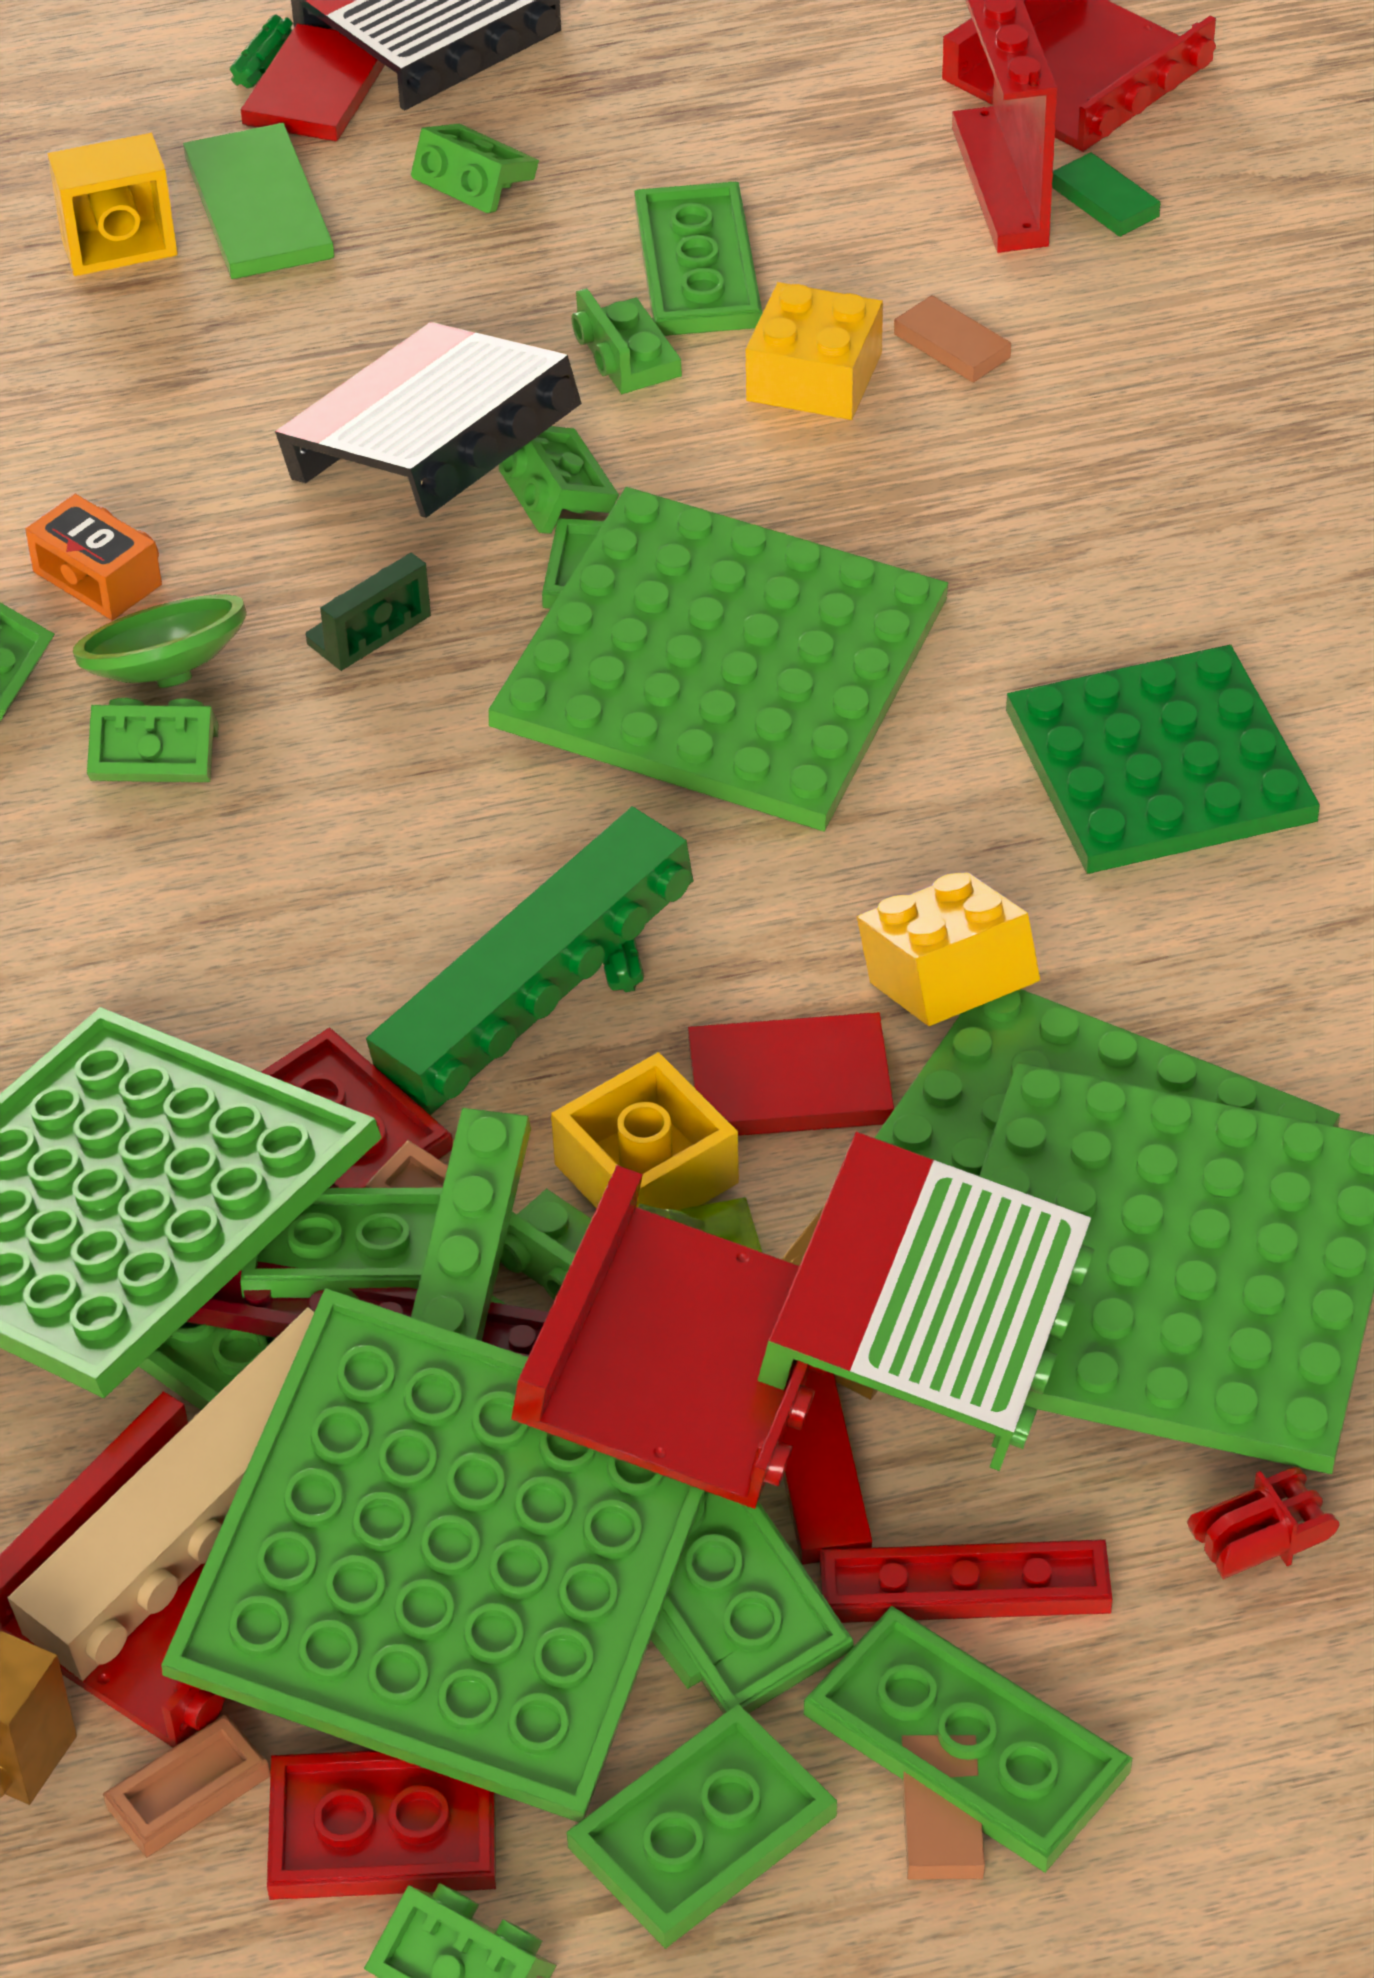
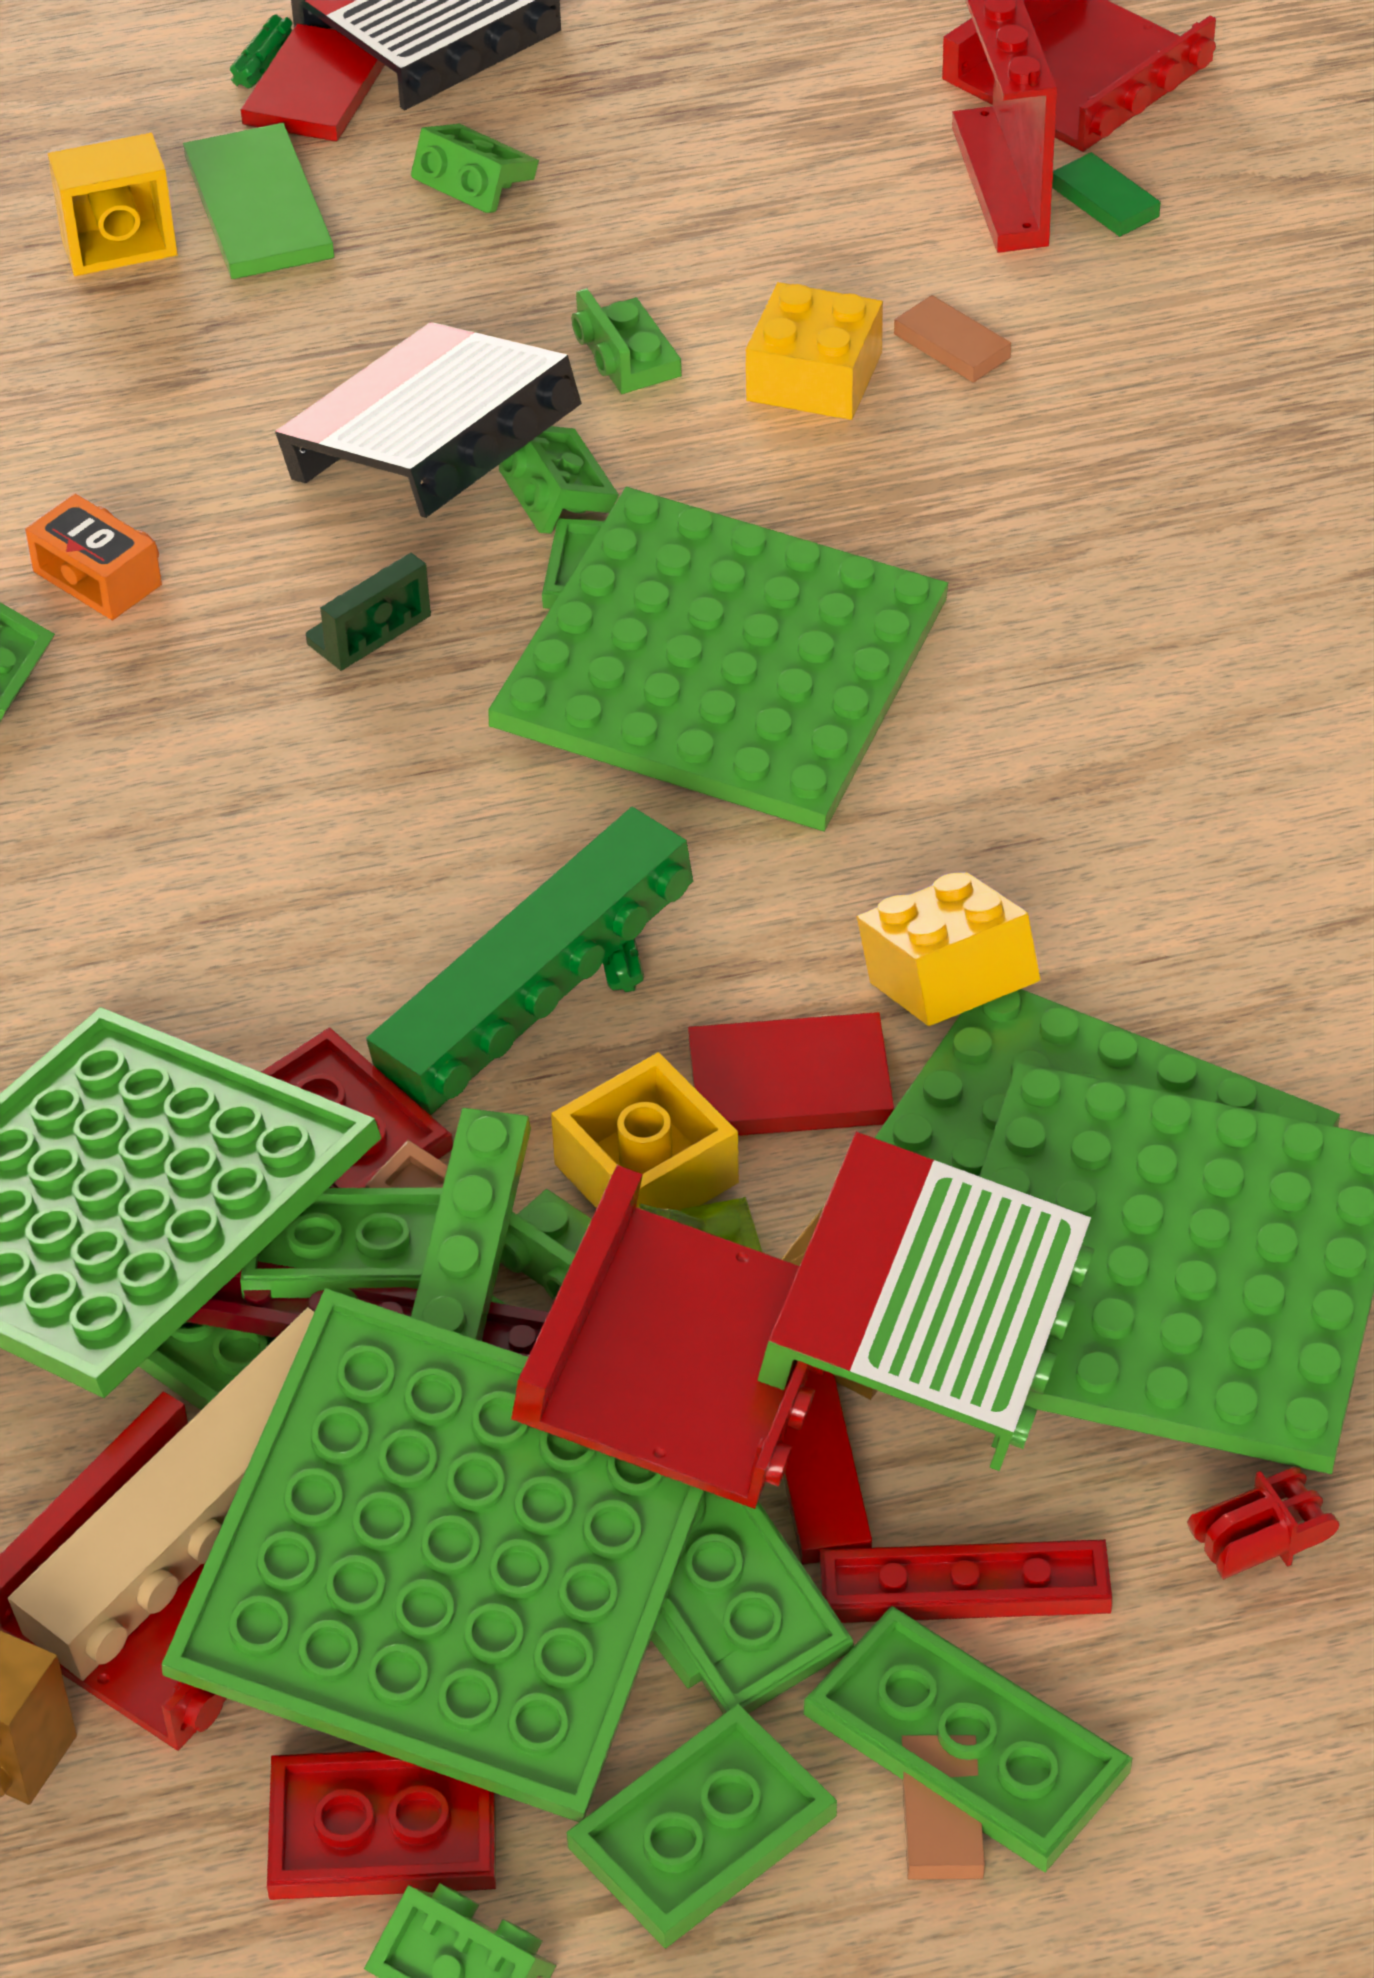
(151, 741): bright green bracket -> none
(162, 640): bright green dish -> none
(186, 1785): nougat tile -> none
(697, 258): bright green tile -> none
(1161, 758): green plate -> none

